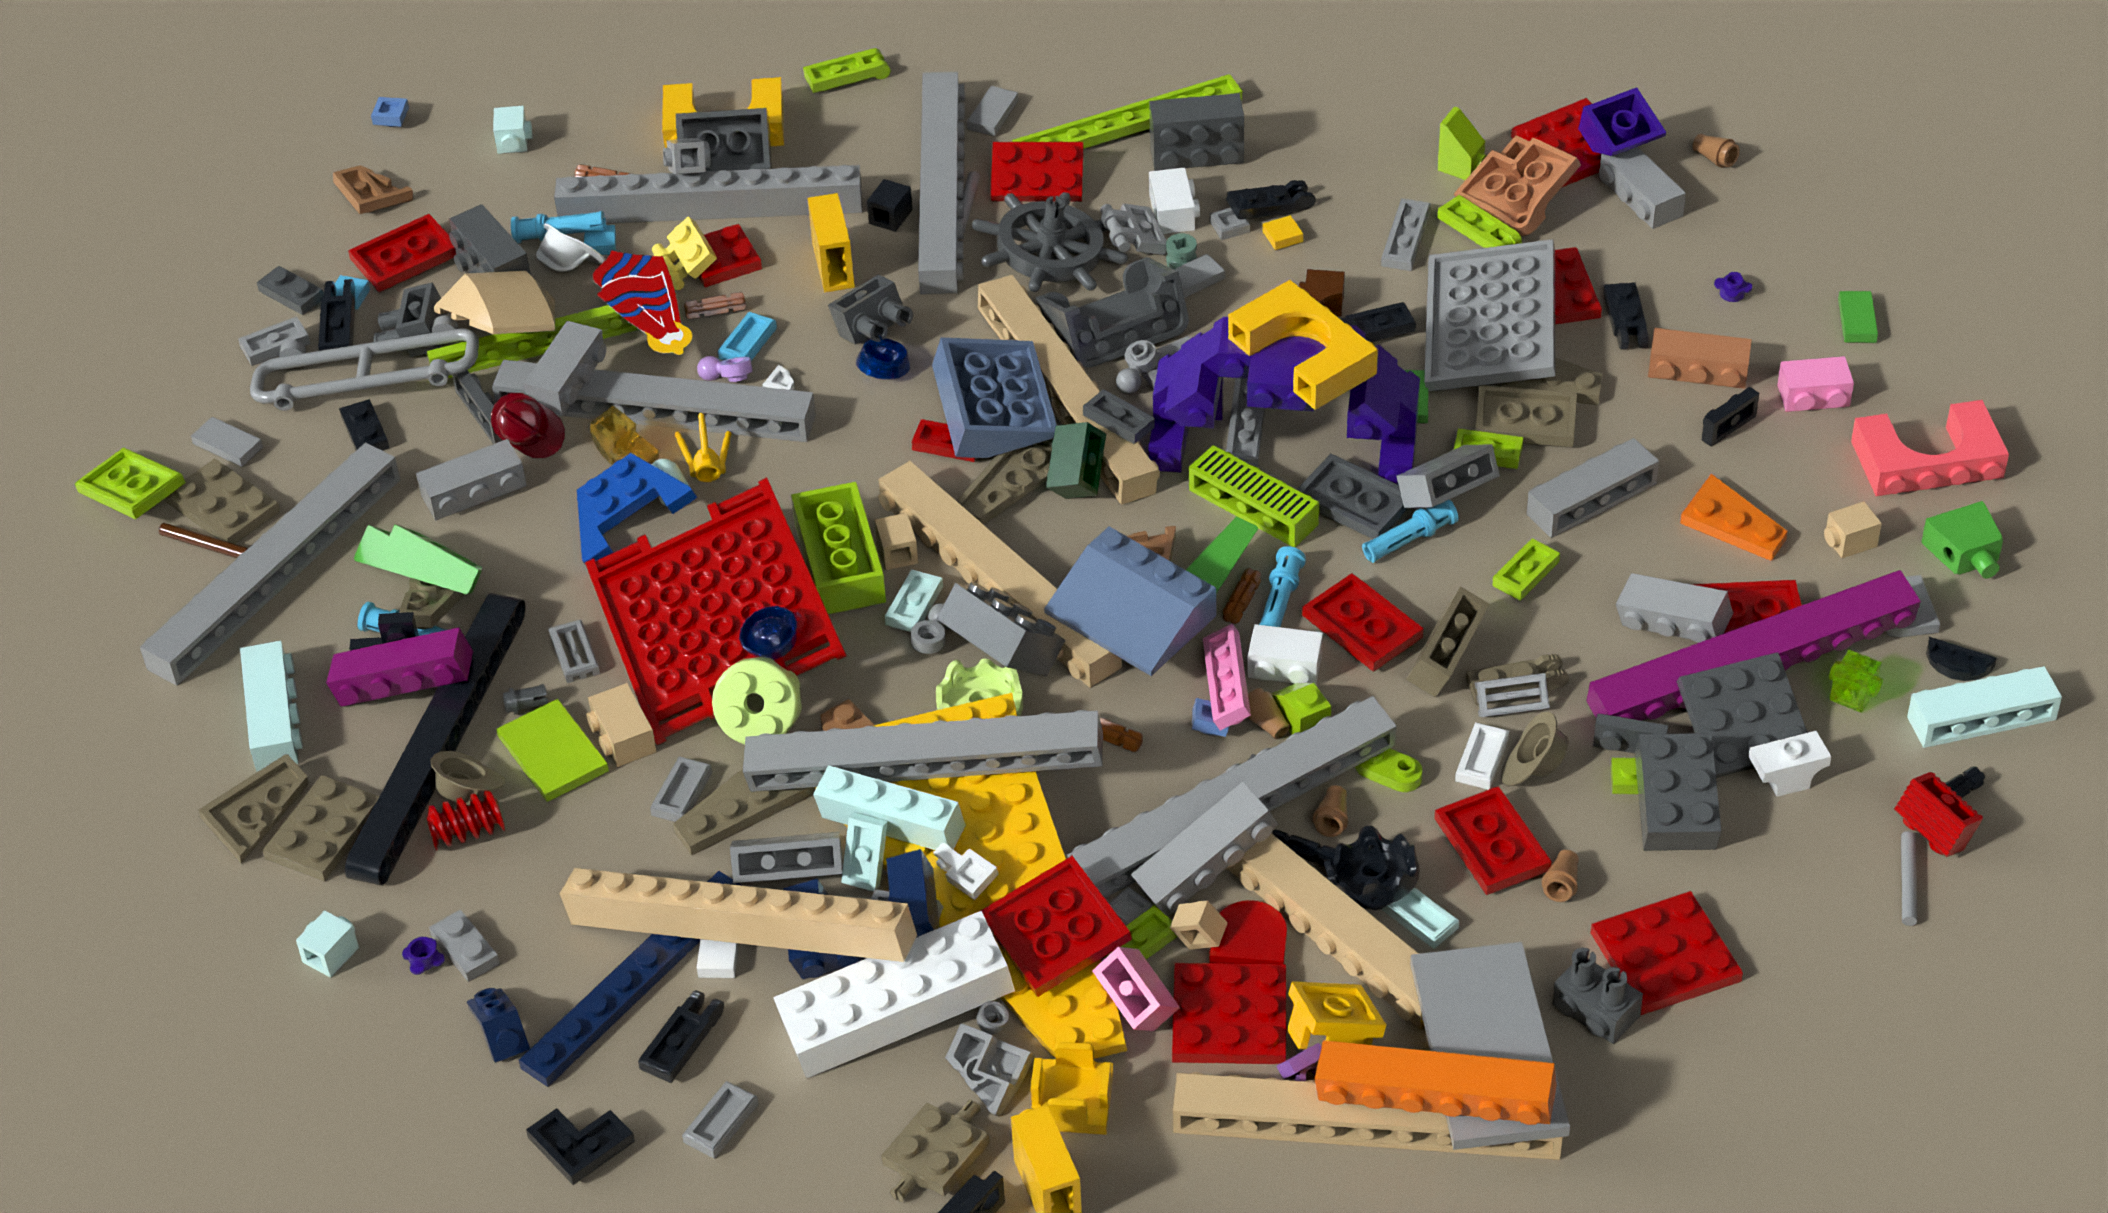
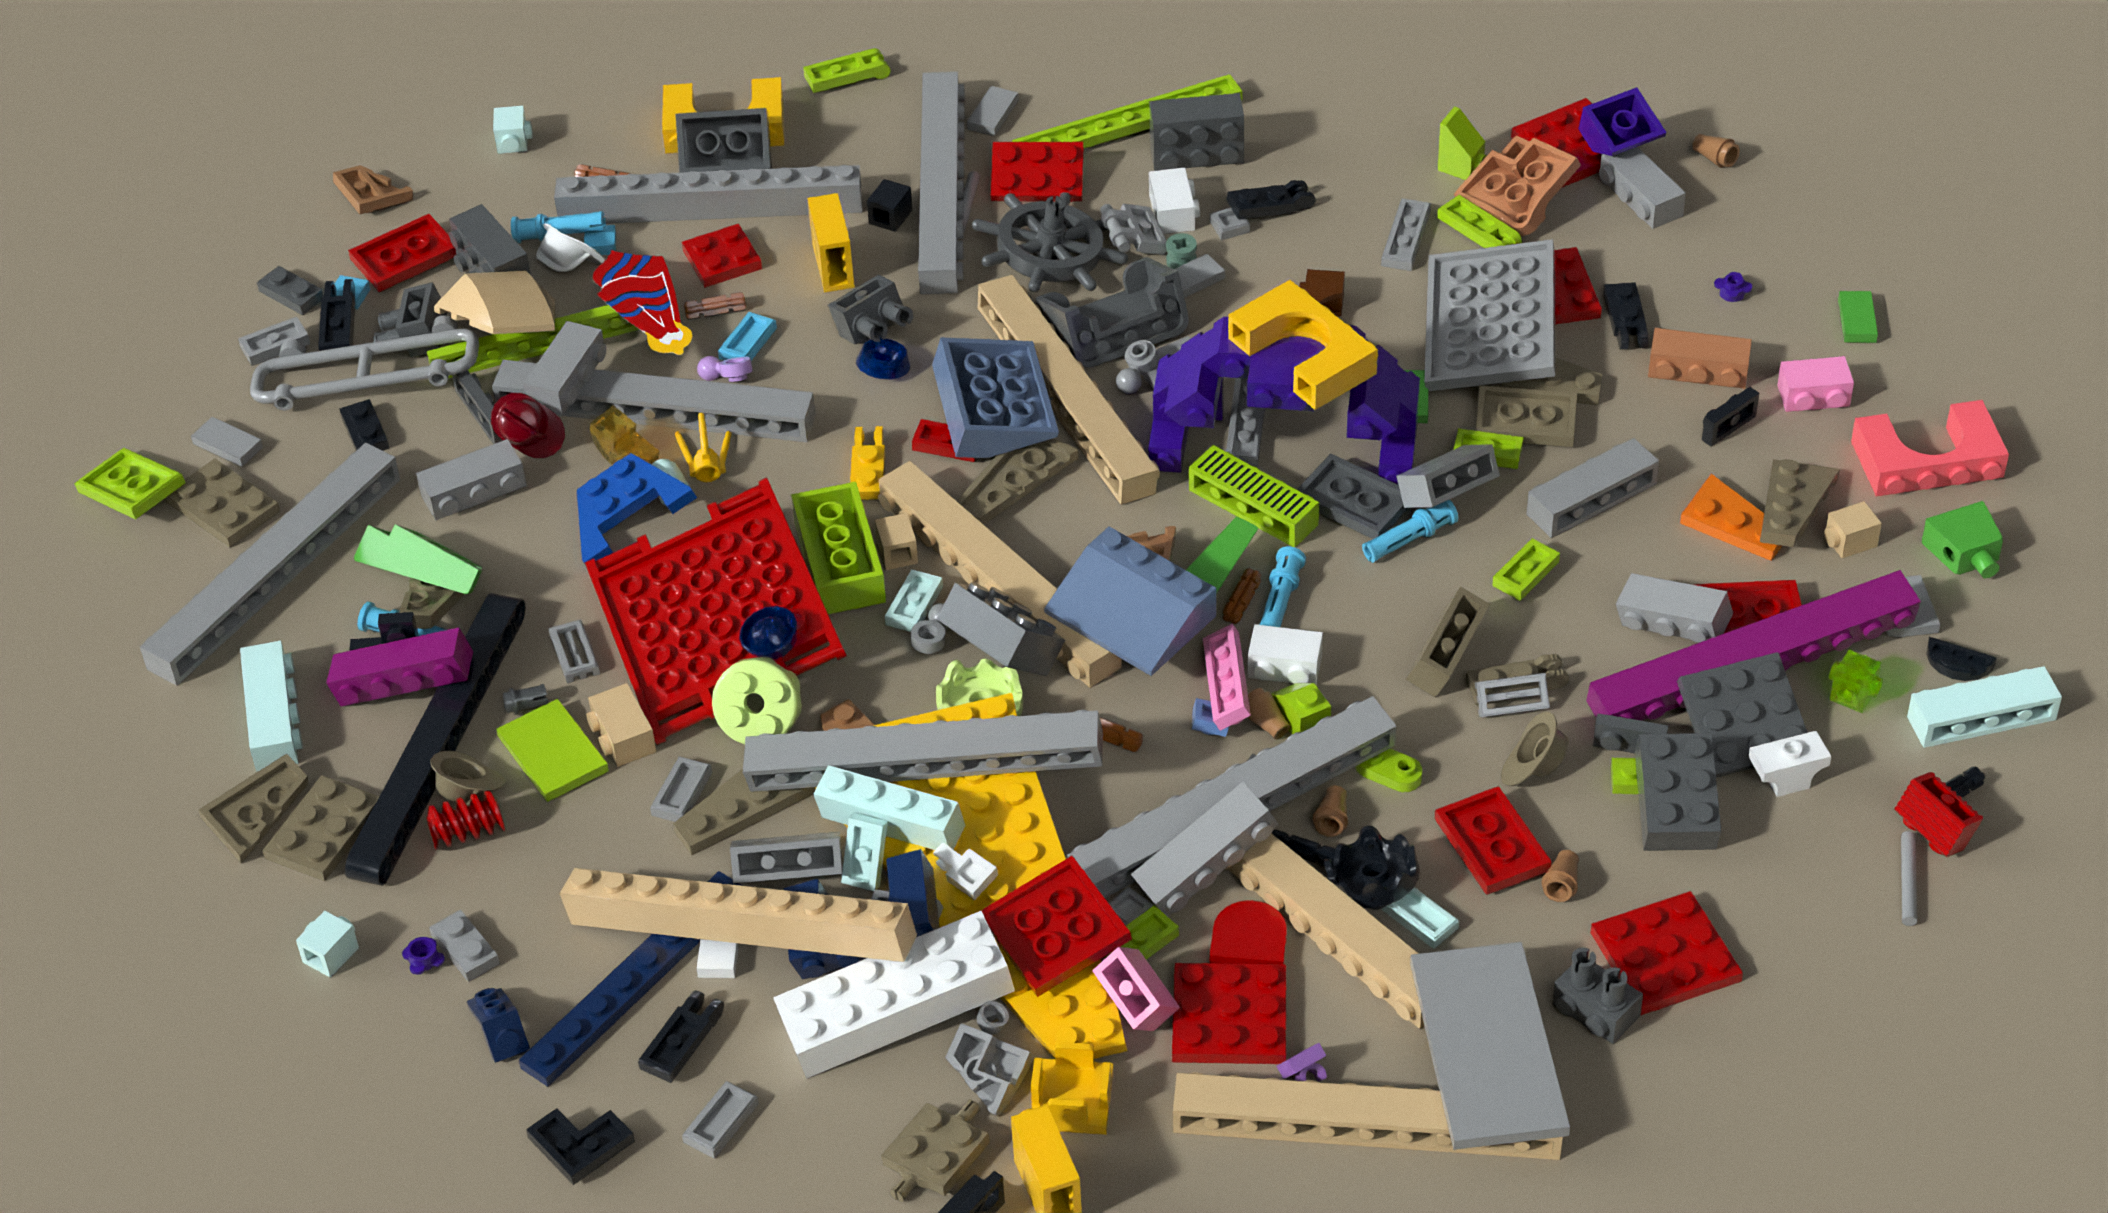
(201, 540): reddish brown bar -> none
(390, 111): medium blue plate -> none
(687, 156): light grey brick -> none
(690, 247): light yellow plate -> none
(780, 379): white tile -> none
(868, 463): none -> yellow hinge
(1076, 460): dark green brick -> none
(1118, 416): dark grey plate -> none
(1198, 925): tan plate -> none
(1283, 232): yellow tile -> none
(1335, 1011): yellow panel -> none
(1362, 622): red plate -> none
(1383, 321): black hinge -> none
(1436, 1082): orange brick -> none
(1482, 756): white tile -> none
(1793, 498): none -> dark tan wing

